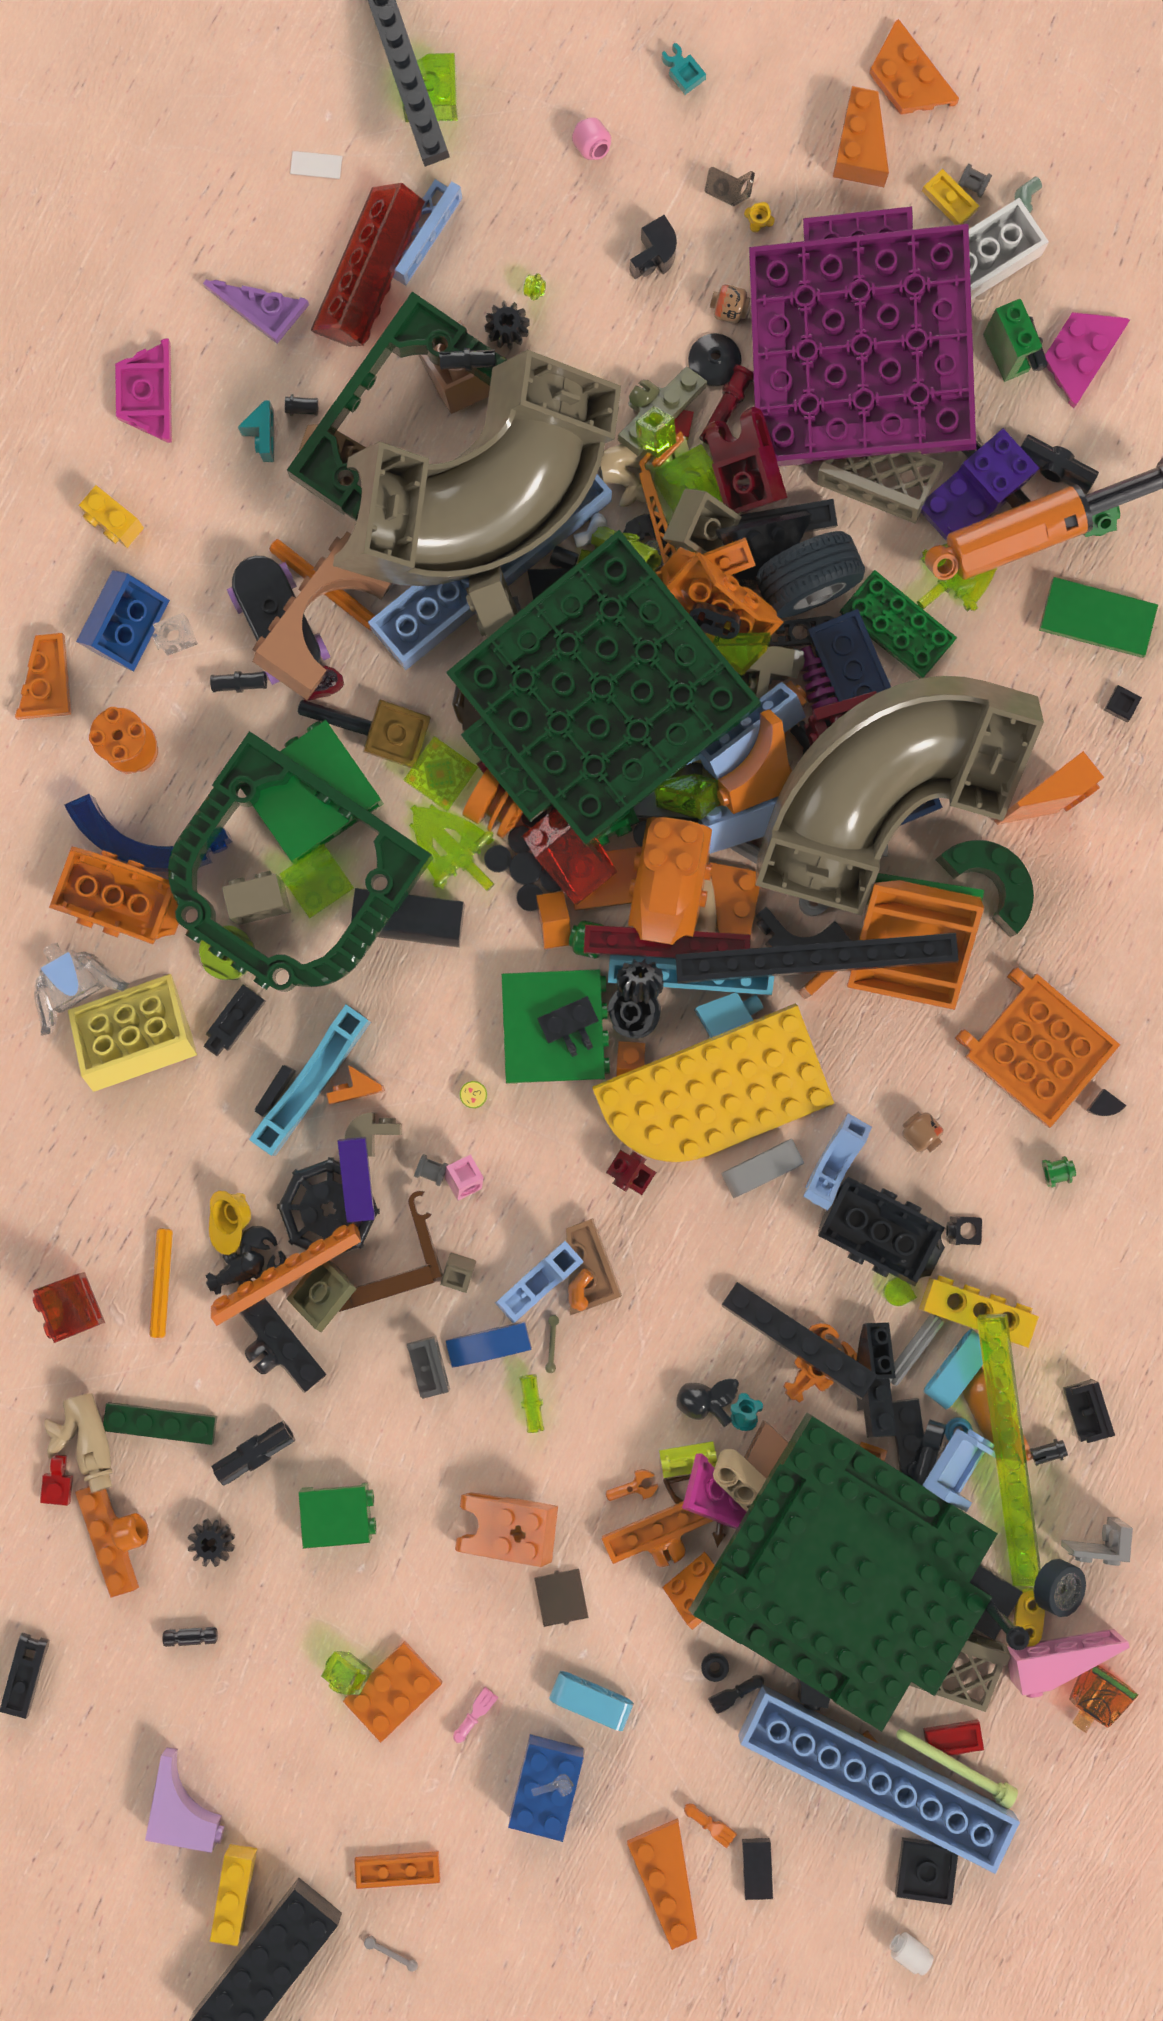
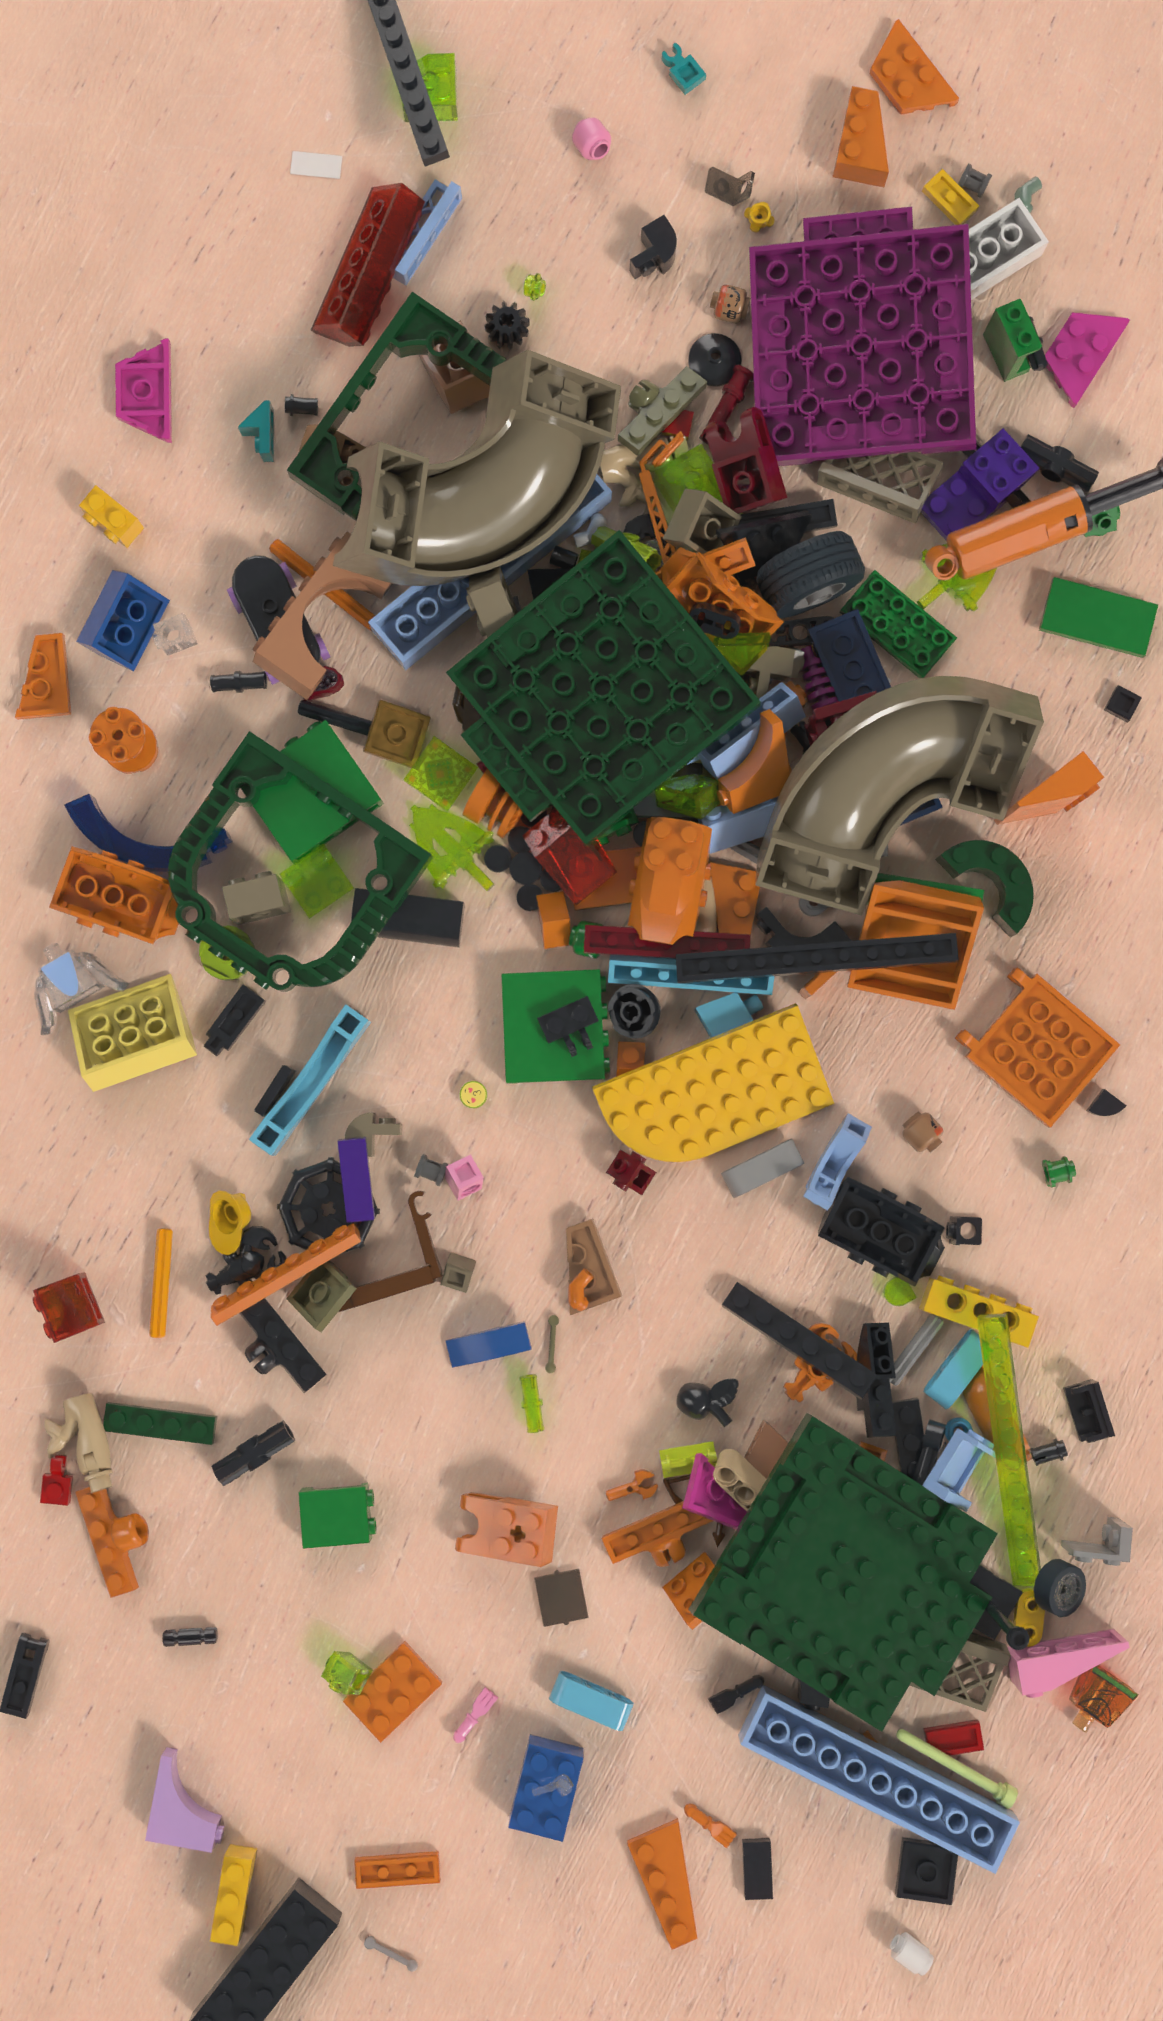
(203, 1535): black gear -> none
(266, 311): medium lavender wing -> none
(362, 1086): orange slope -> none
(428, 1367): dark grey hinge -> none
(468, 359): black pin -> none
(539, 1281): light blue arch -> none
(640, 981): black gear -> none
(655, 431): clear neon green brick -> none
(721, 1673): black plate -> none
(745, 1412): teal brick -> none

